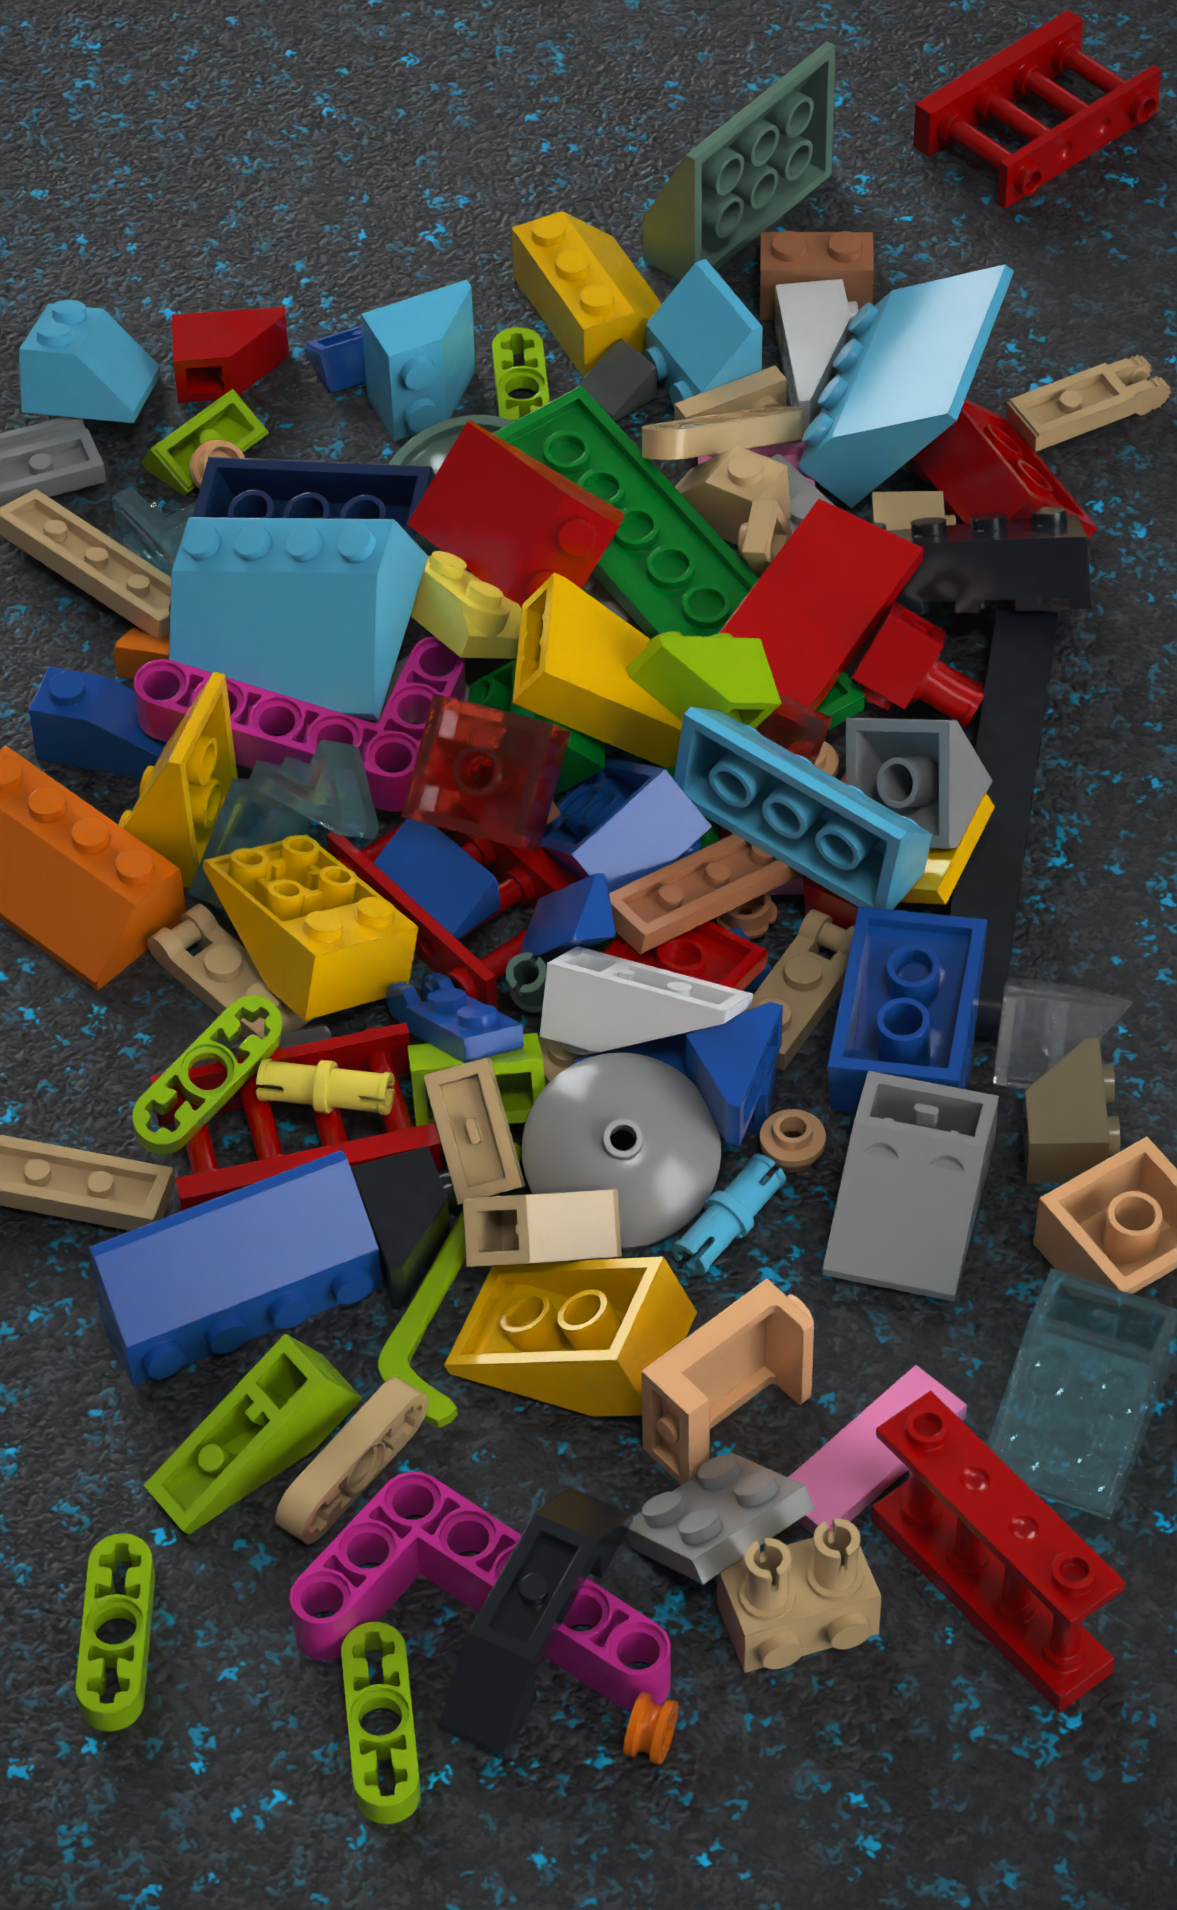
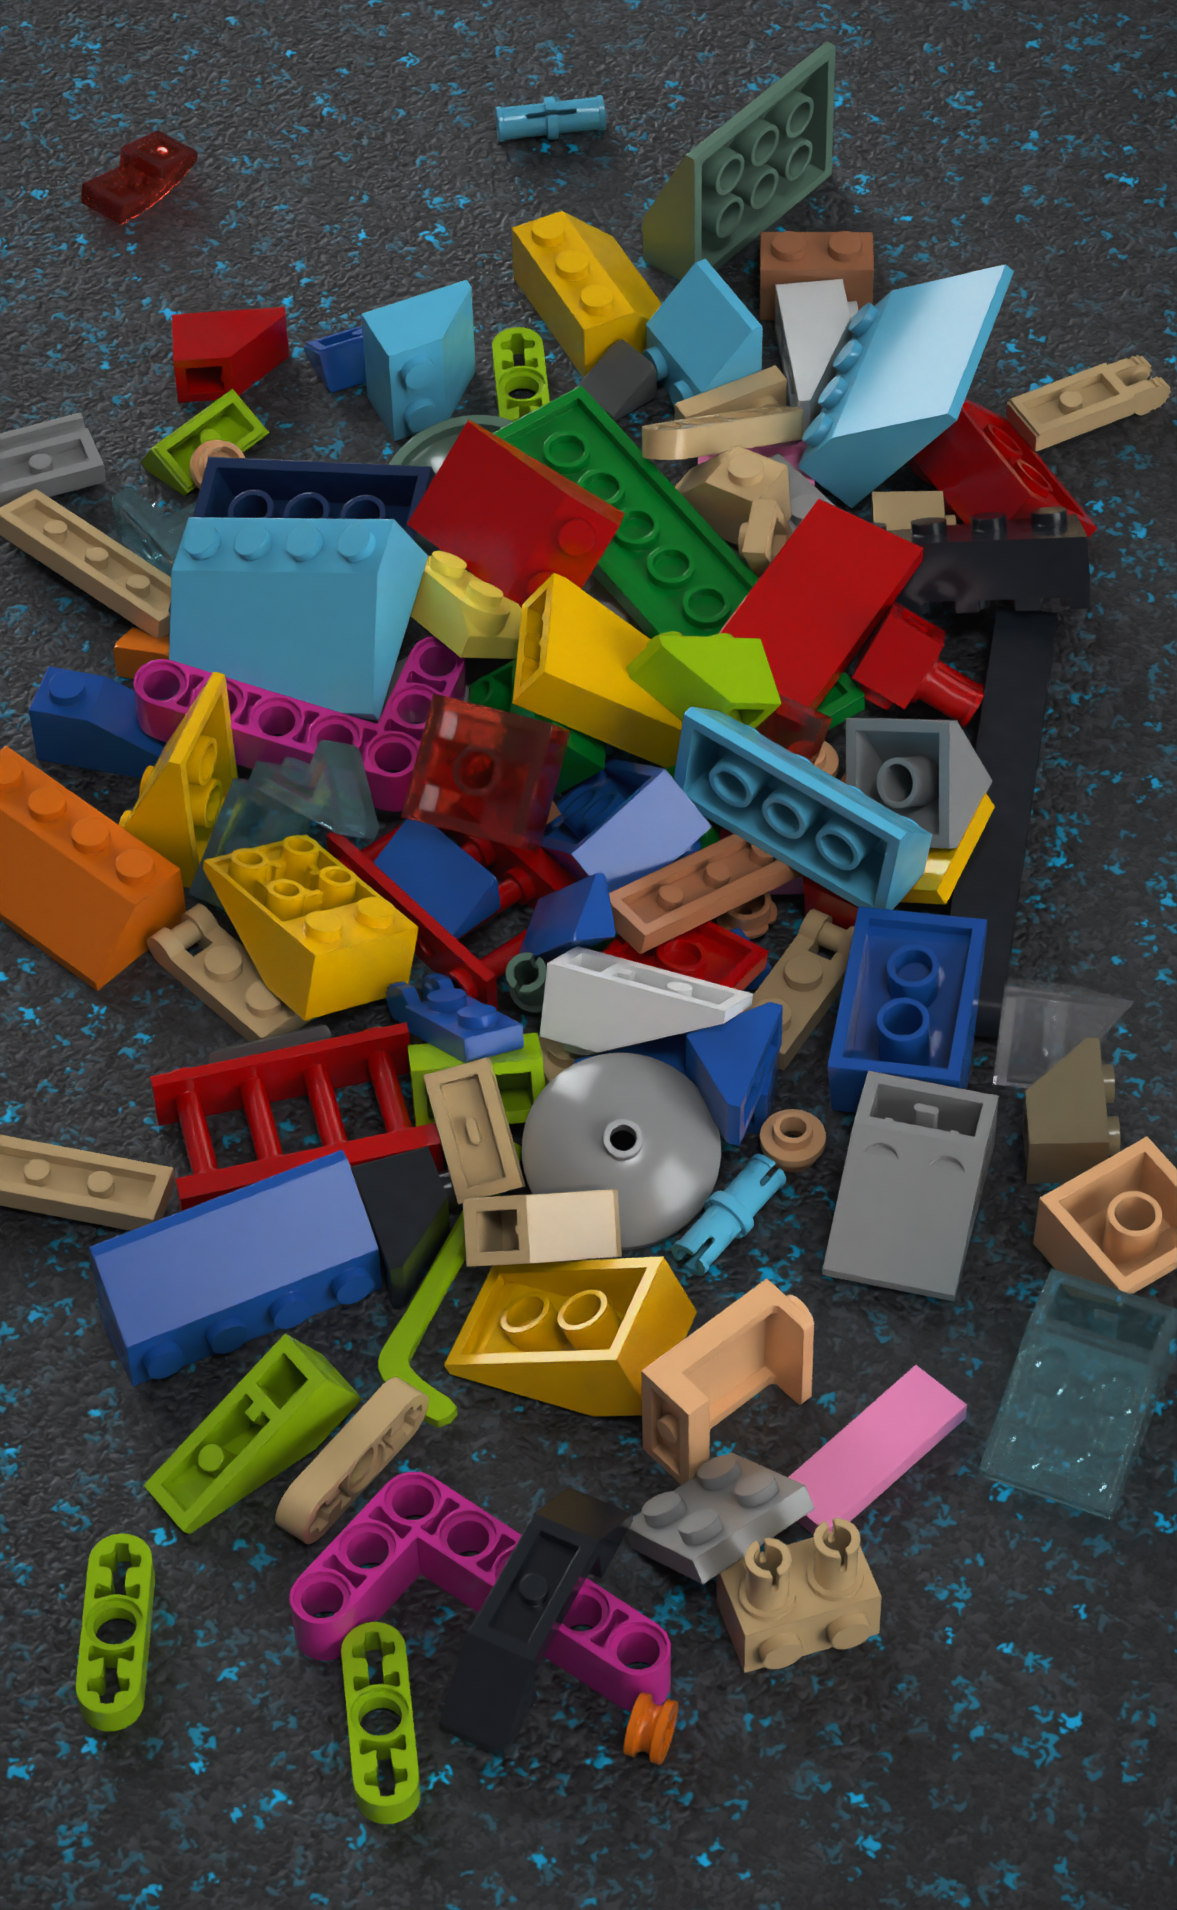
(84, 366): medium azure slope -> none
(145, 175): none -> clear red slope
(228, 1028): lime beam -> none
(325, 1086): light yellow pin -> none
(550, 118): none -> medium azure pin
(996, 1551): red fence -> none
(1026, 70): red fence -> none

